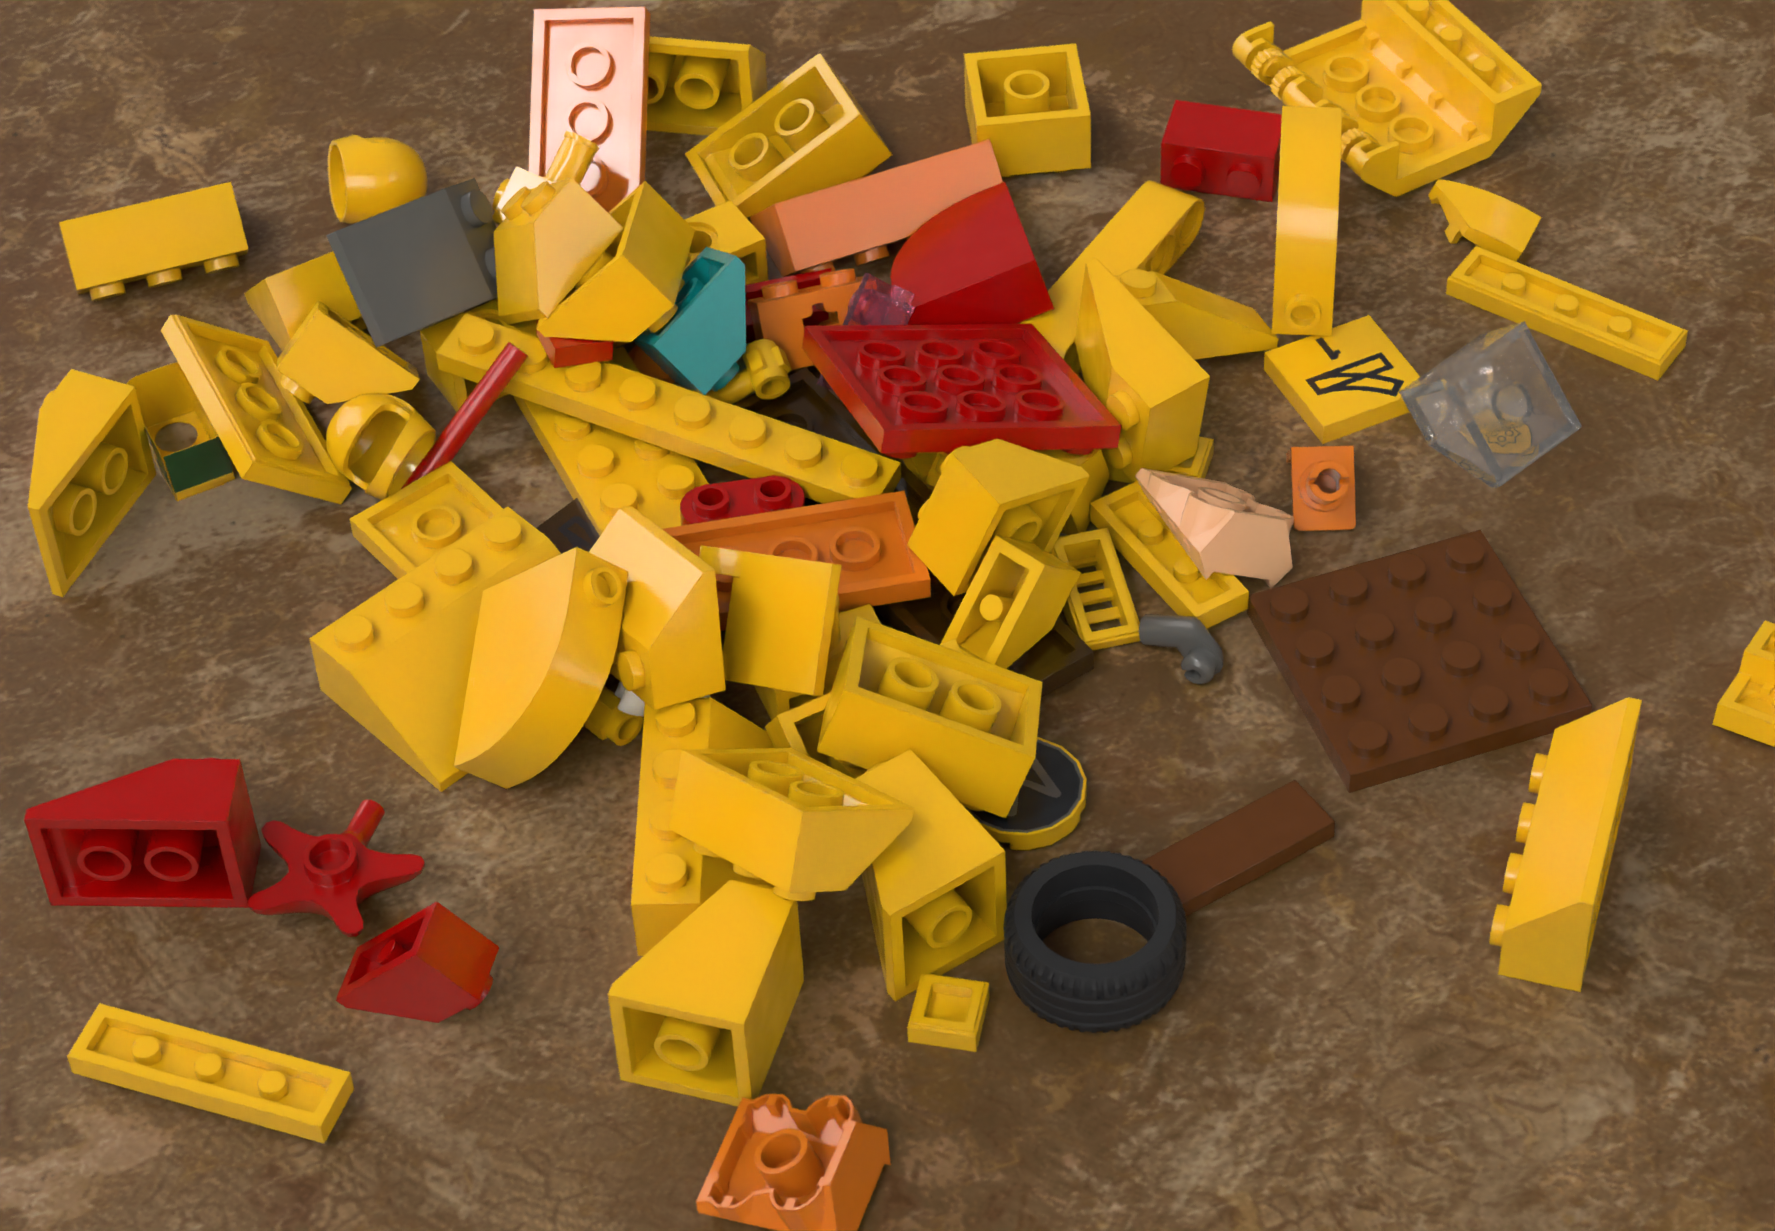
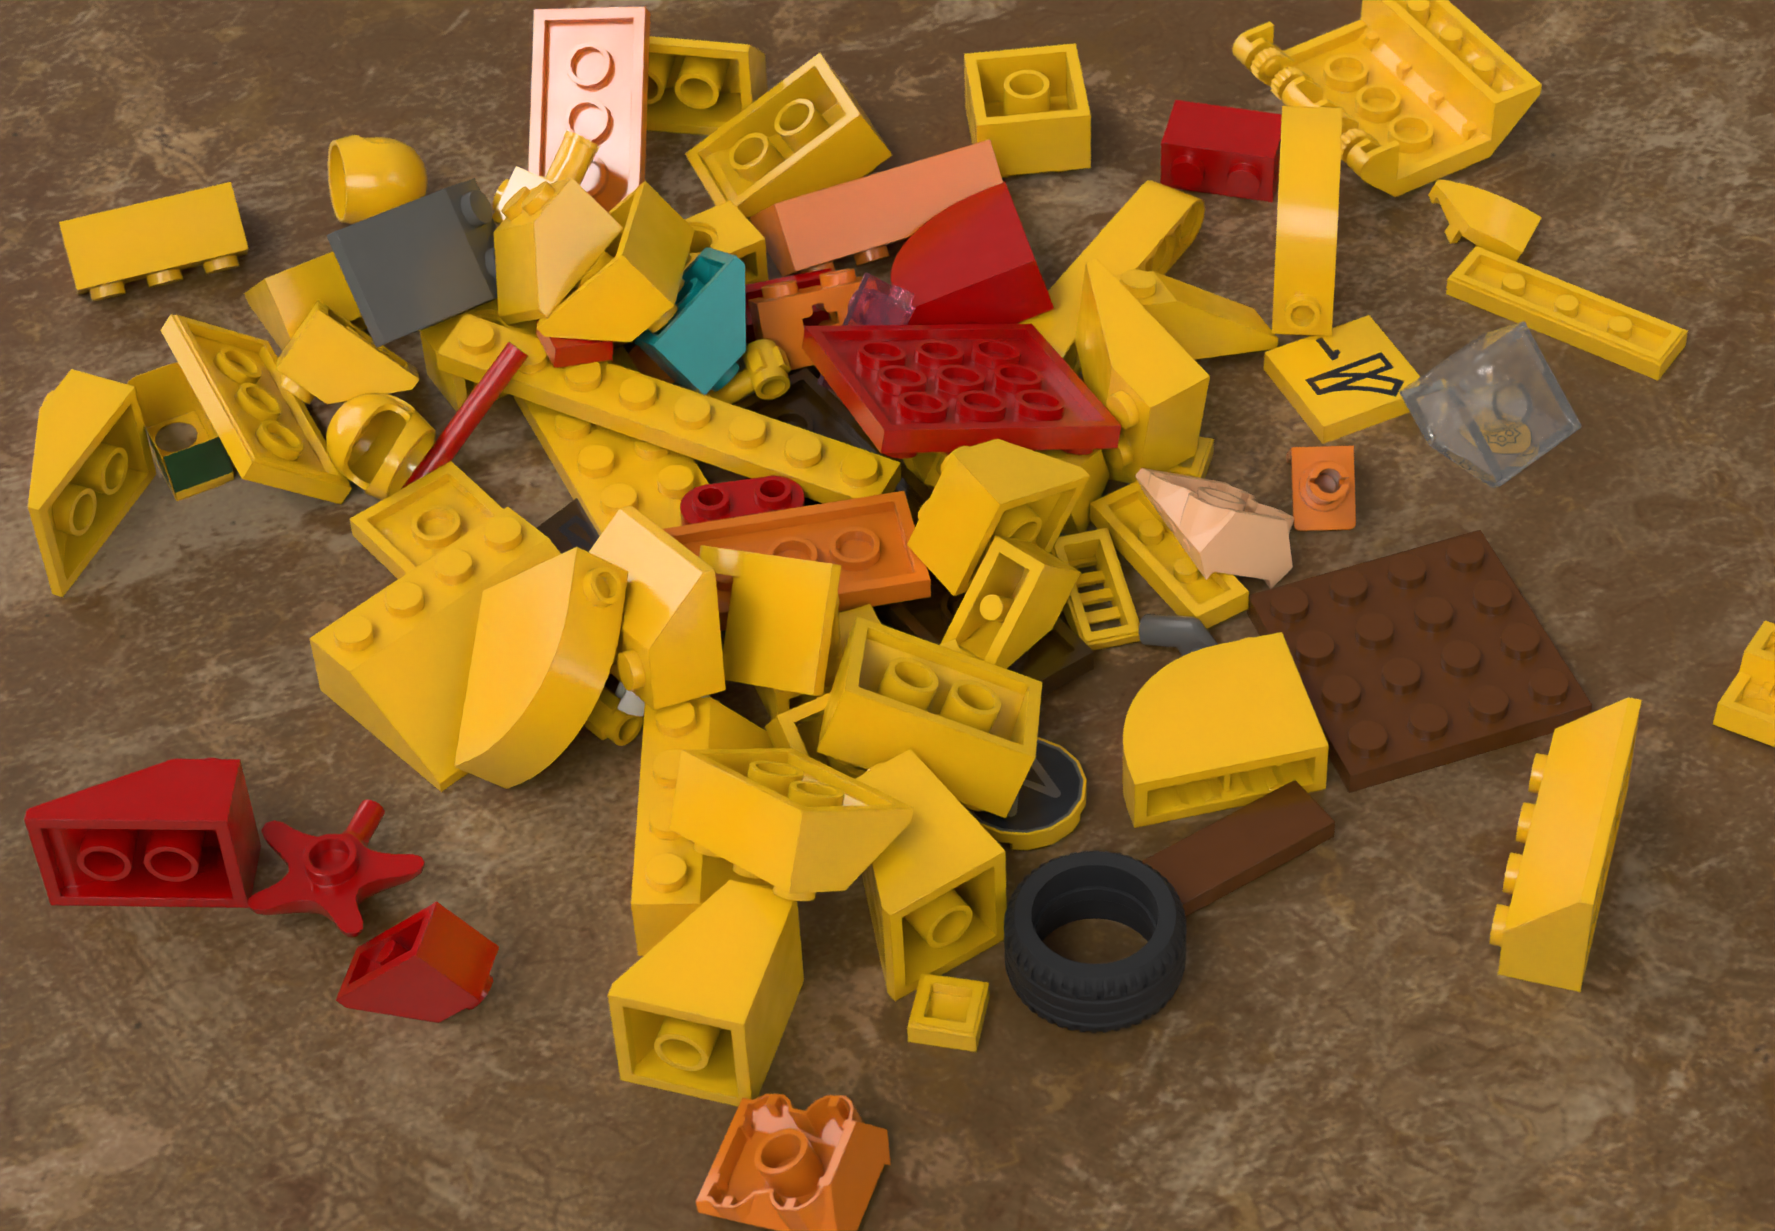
(211, 1073): yellow plate -> none
(1220, 732): none -> yellow brick

